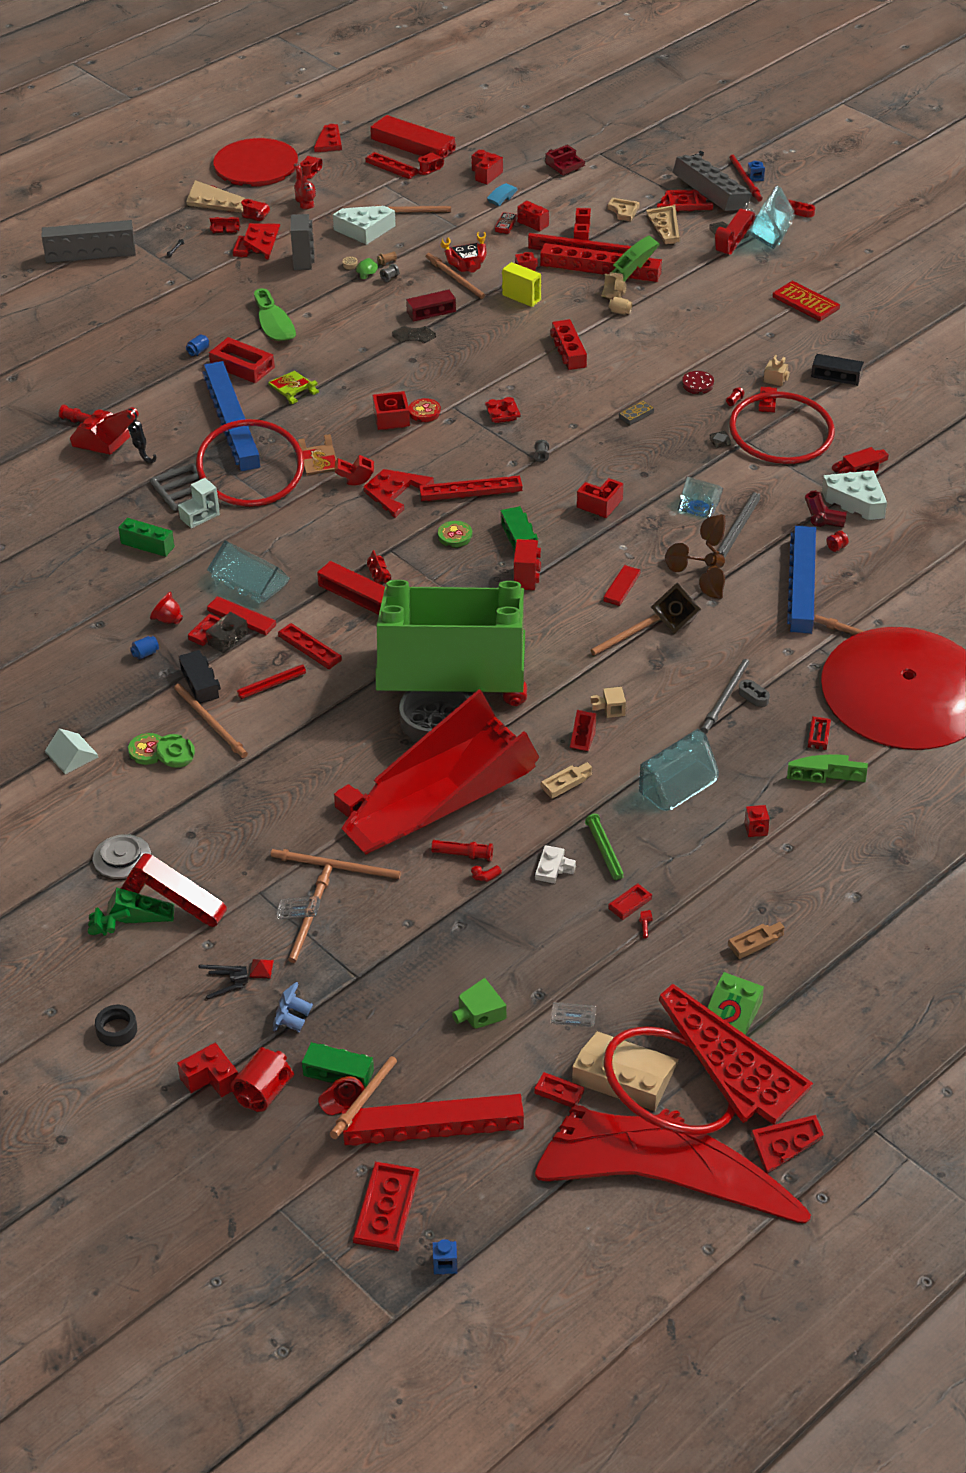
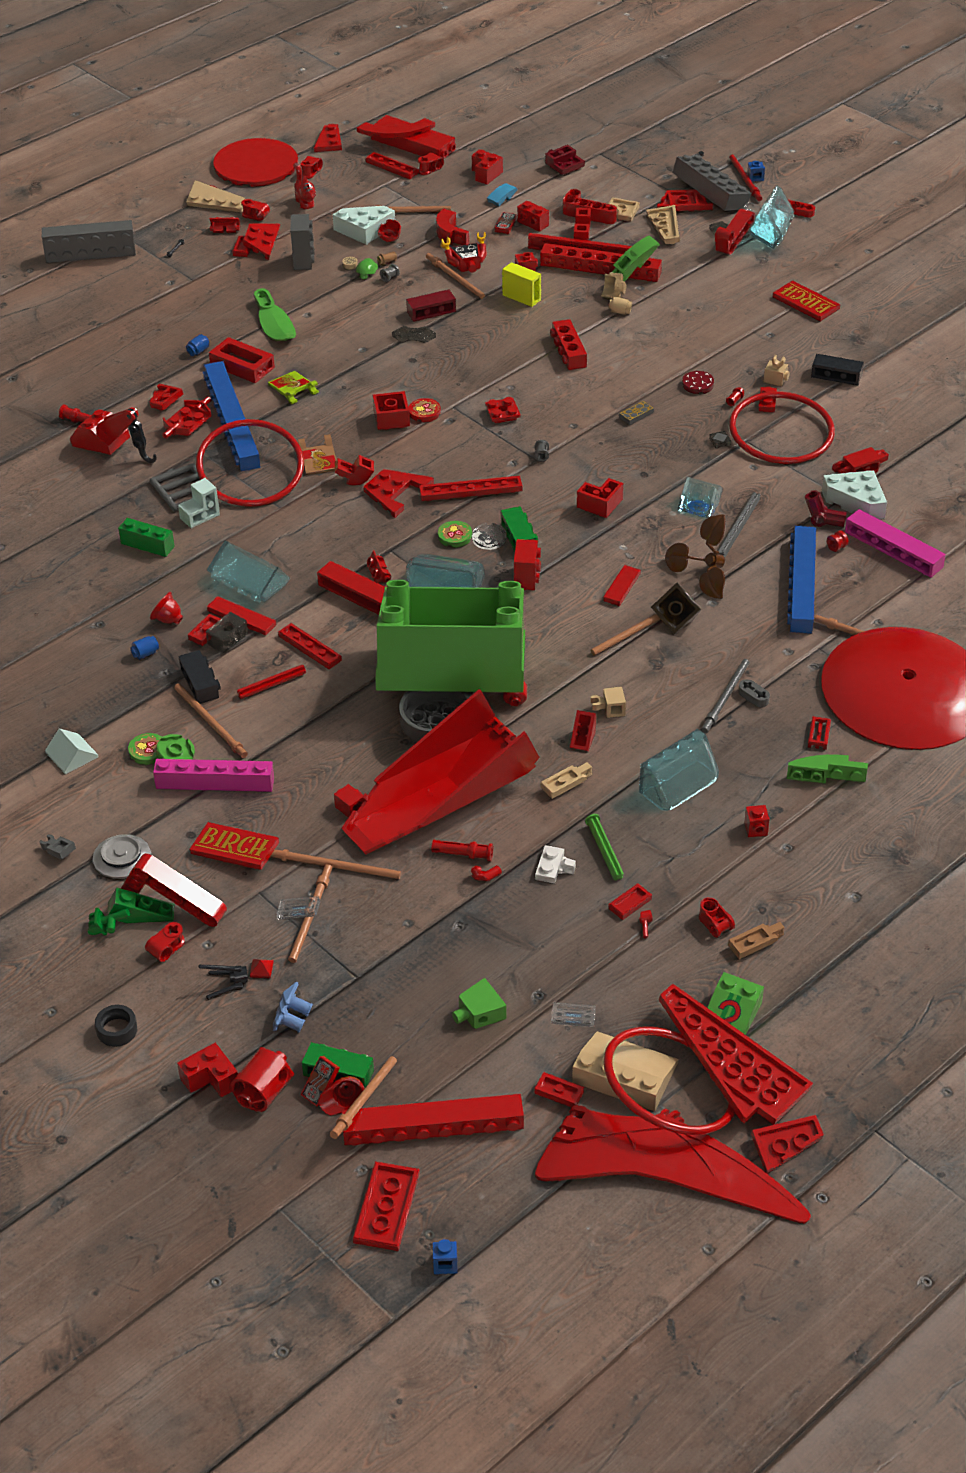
(58, 847): none -> dark grey plate
(165, 396): none -> red wing
(165, 944): none -> red piece
(187, 418): none -> red plate
(214, 775): none -> dark pink brick
(234, 845): none -> red tile
(320, 1079): none -> tile
(390, 230): none -> red hair
(396, 131): none -> red tile
(441, 571): none -> clear light blue windscreen
(446, 228): none -> red arch
(489, 536): none -> clear tile
(600, 211): none -> red beam
(715, 917): none -> red piece
(895, 543): none -> dark pink brick

